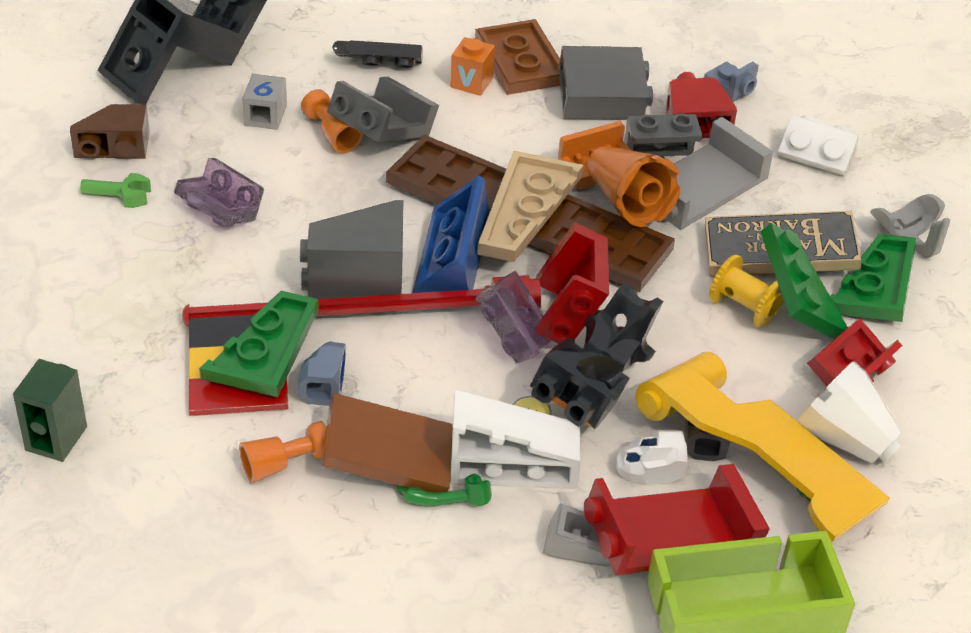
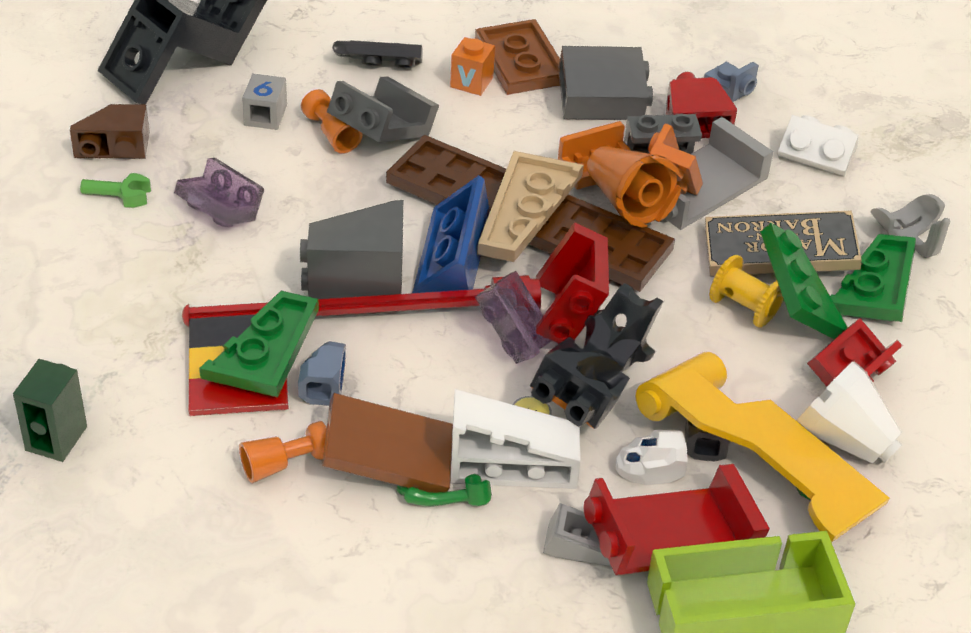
(666, 145): none -> orange bracket

